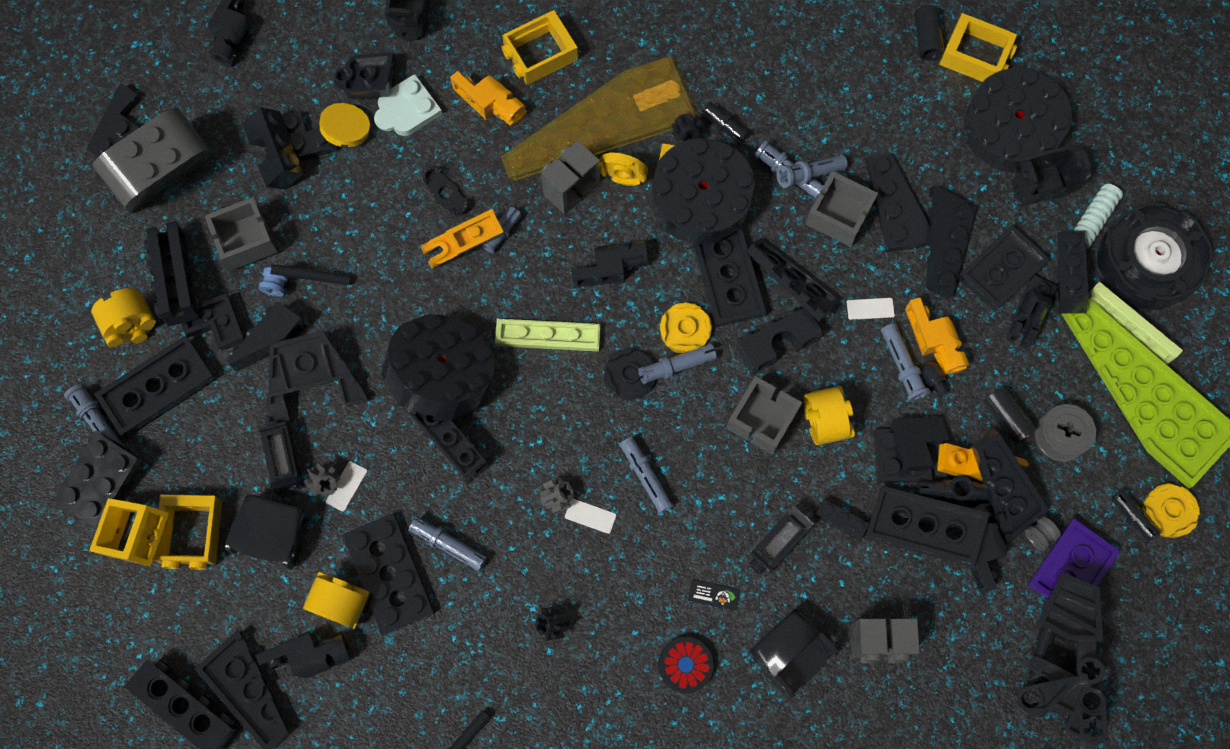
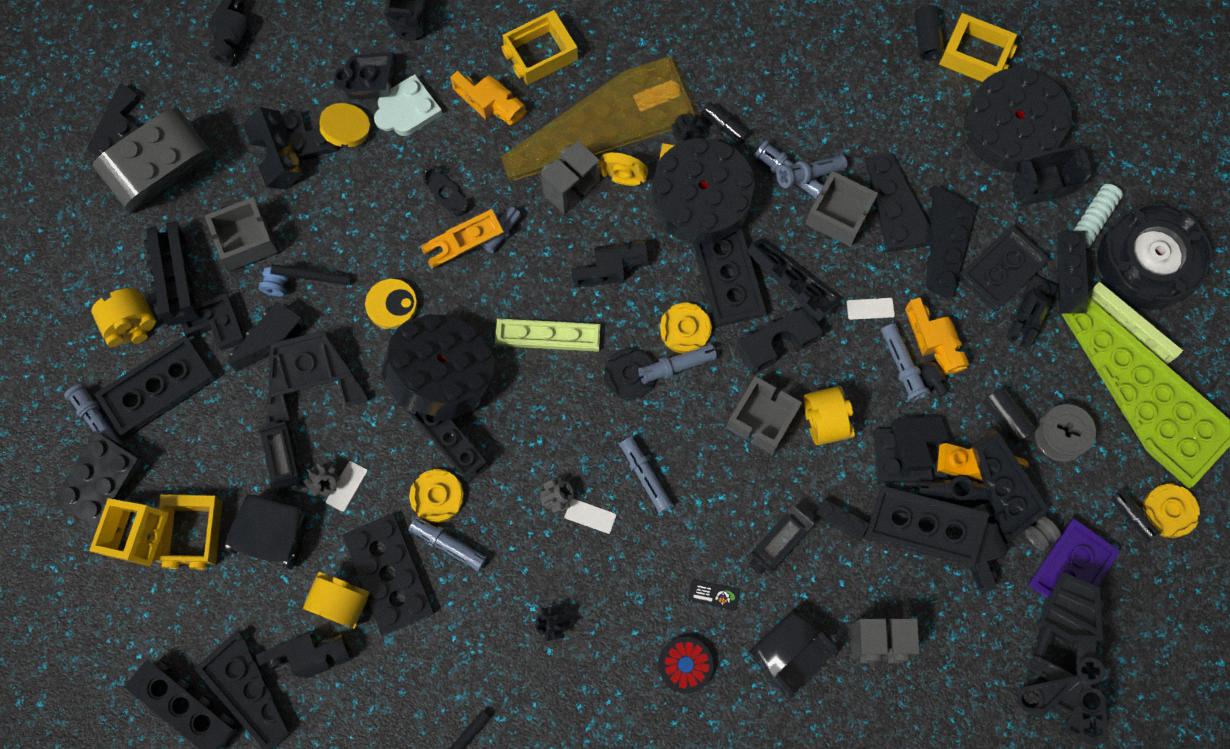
(391, 303): none -> yellow tile
(436, 496): none -> yellow tile

